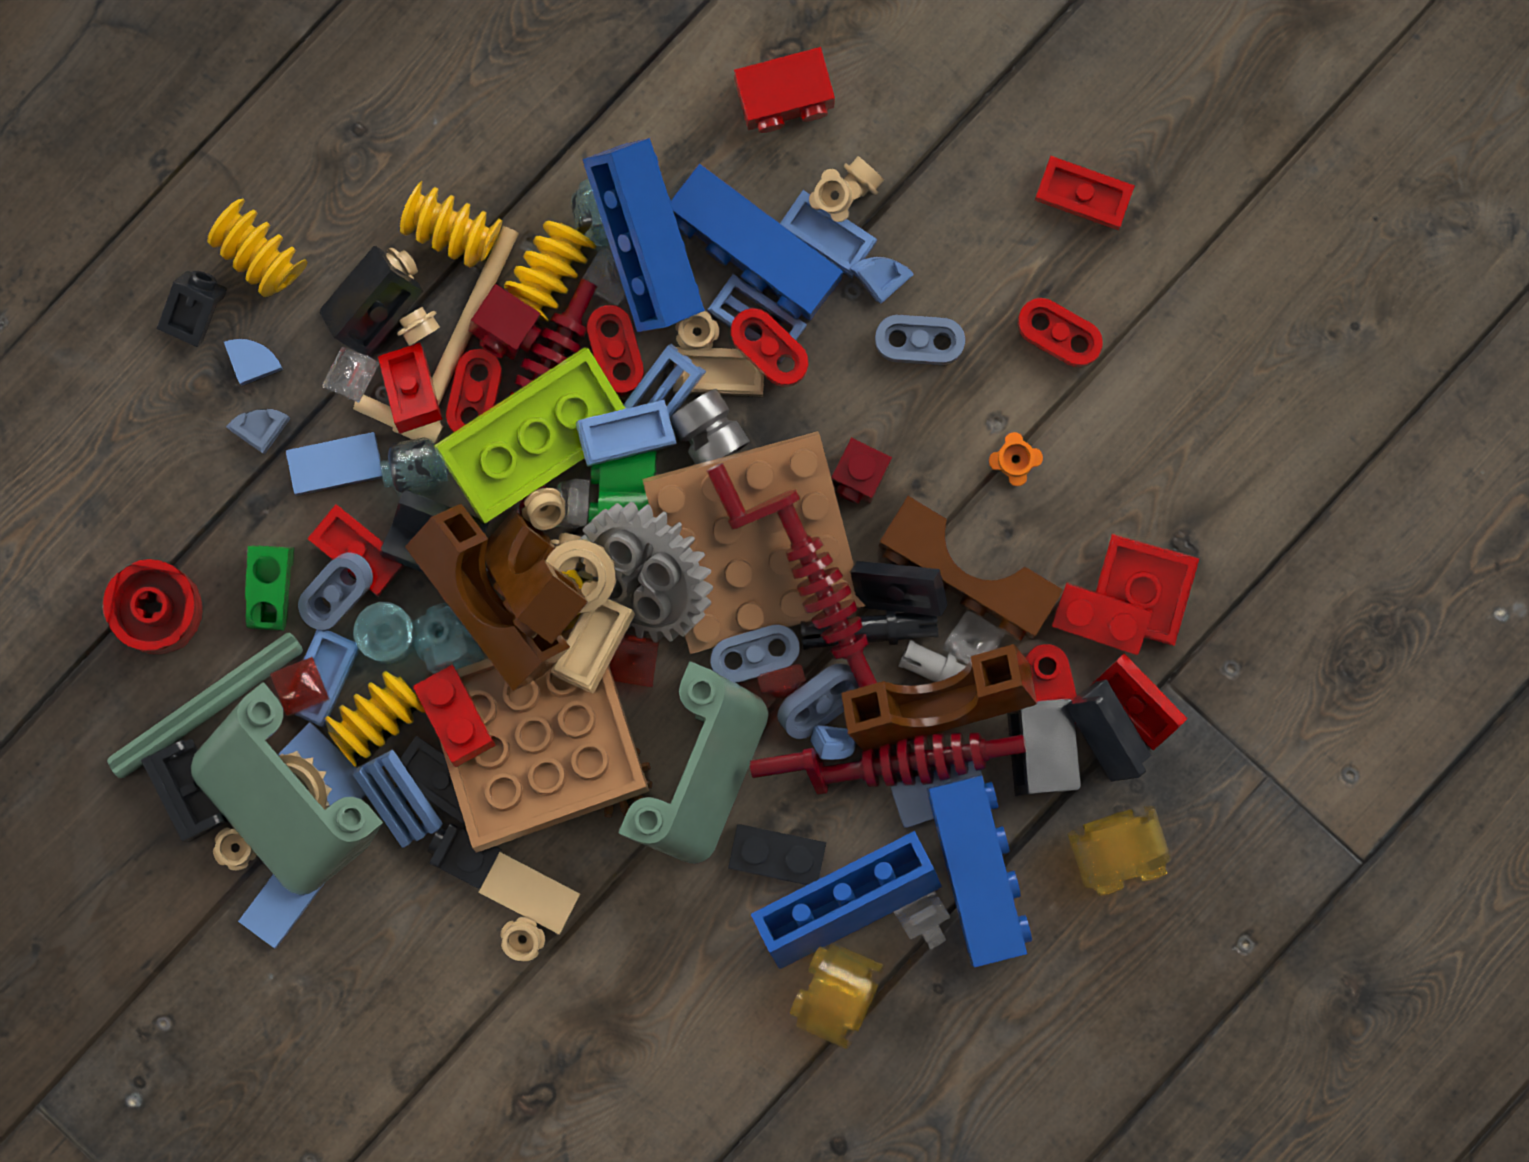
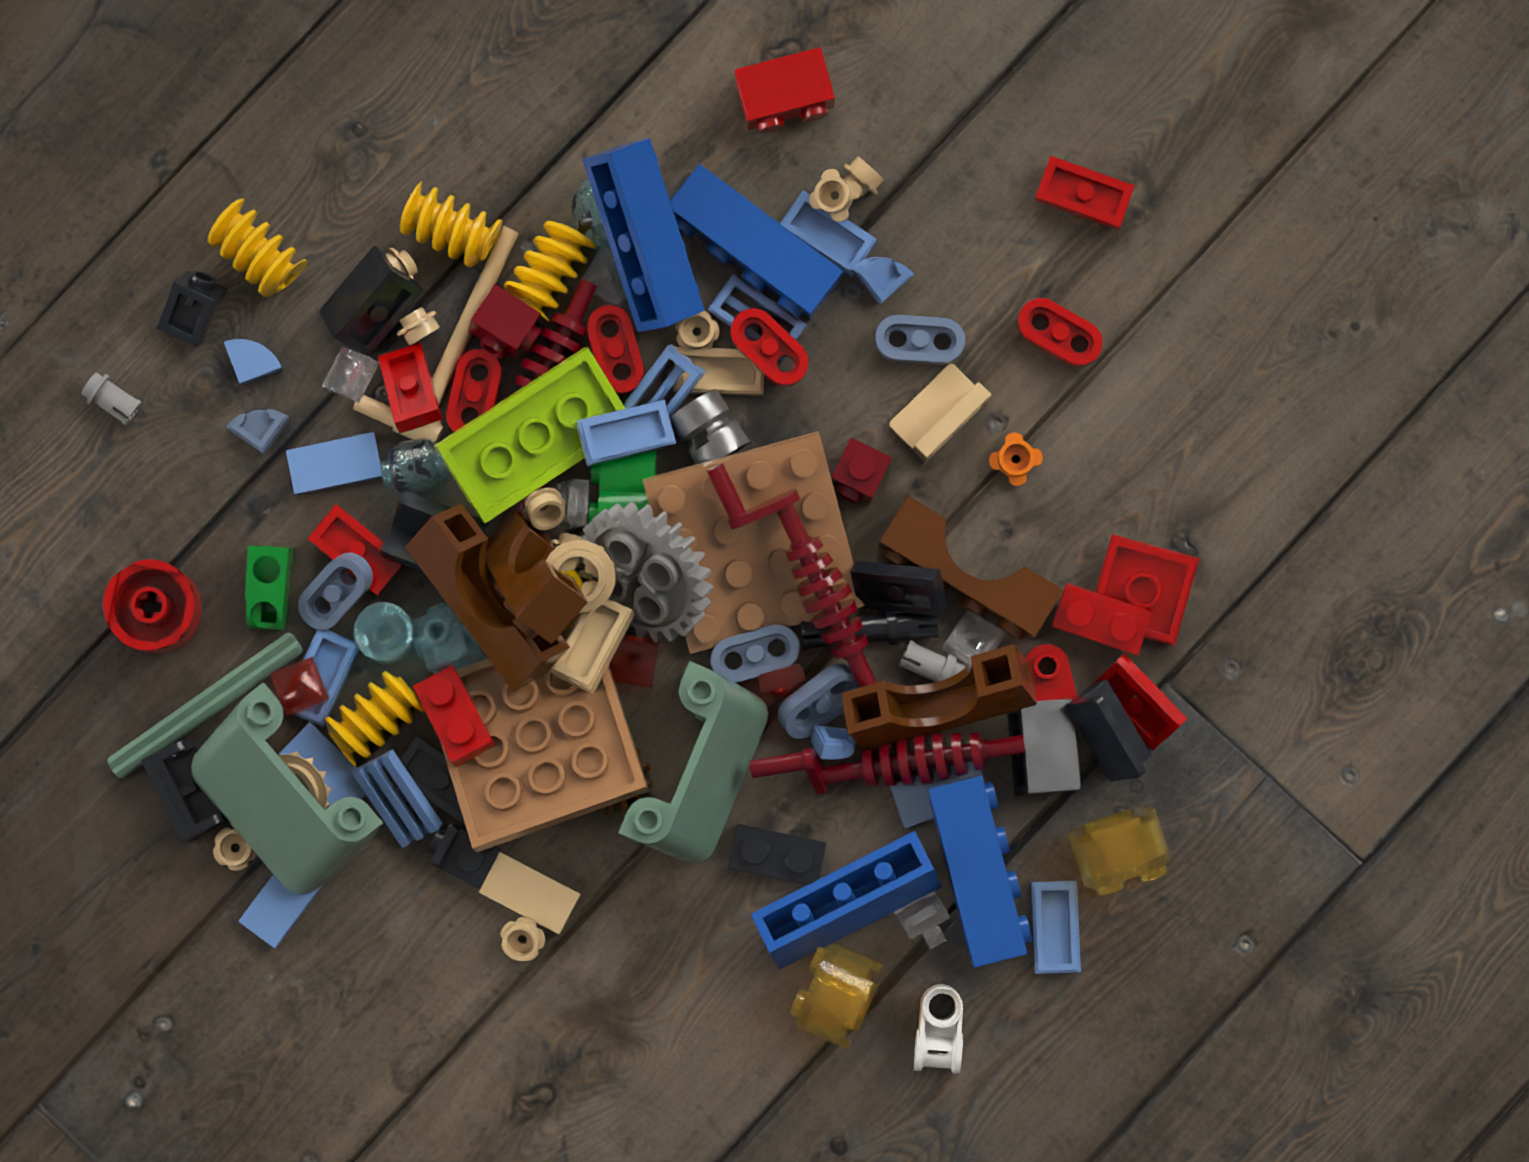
(111, 398): none -> light grey pin
(939, 412): none -> tan panel
(939, 1033): none -> white piece
(1055, 927): none -> medium blue tile

